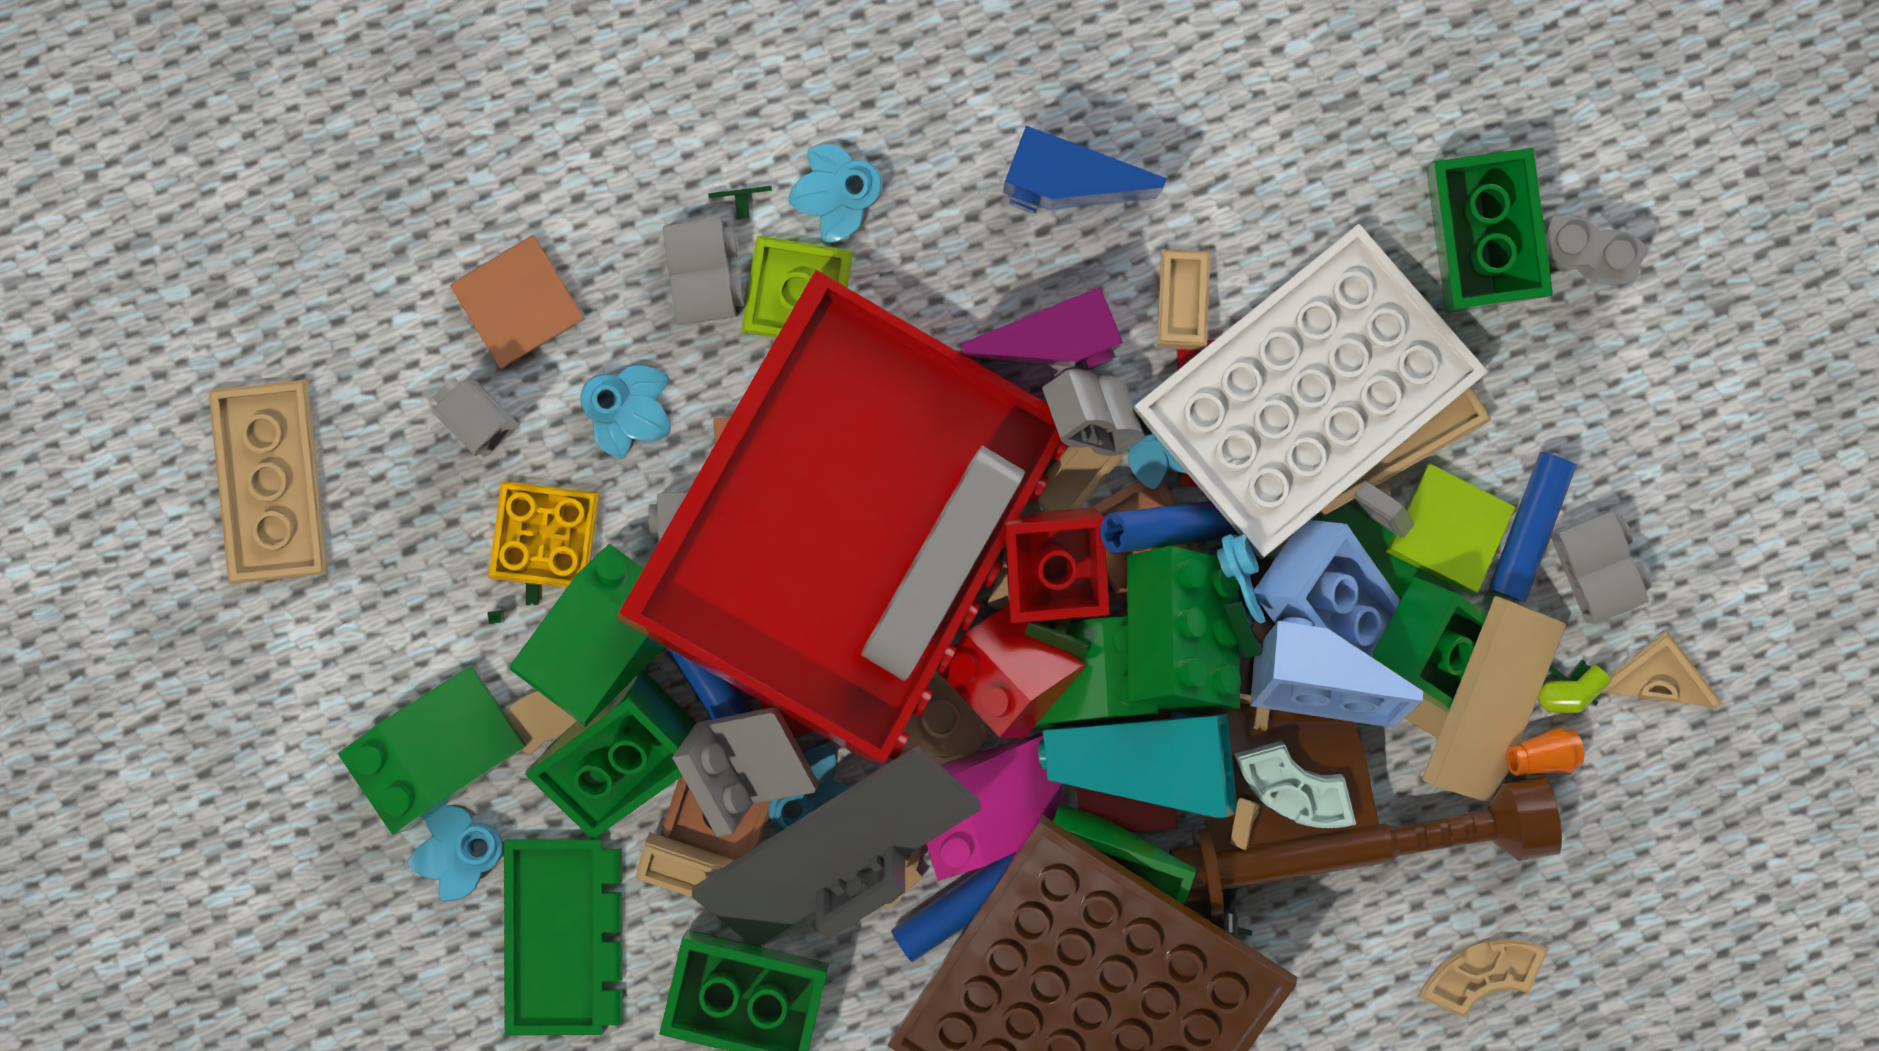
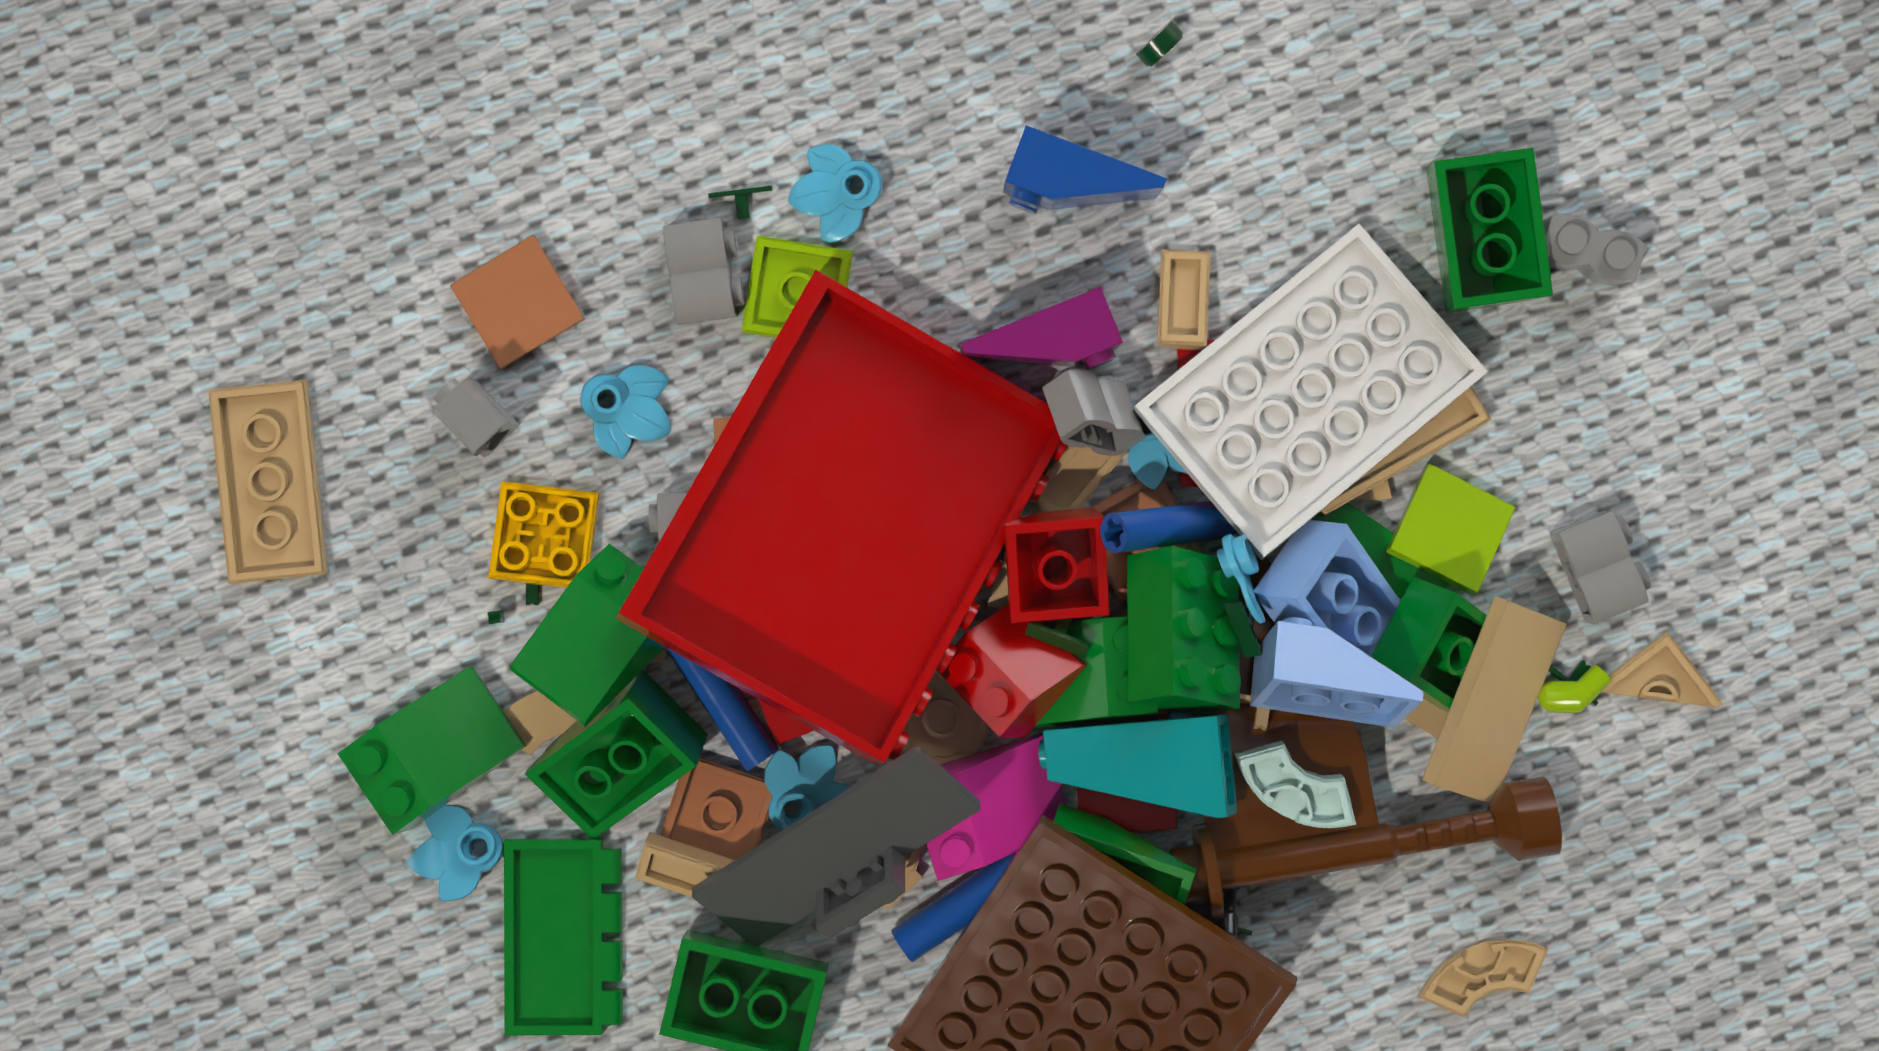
(742, 763): light grey bracket -> none
(943, 563): light grey beam -> none
(1160, 44): none -> dark green tile
(1244, 817): tan piece -> none
(1384, 509): light grey tile -> none
(1532, 526): blue piece -> none
(1547, 754): orange cone -> none

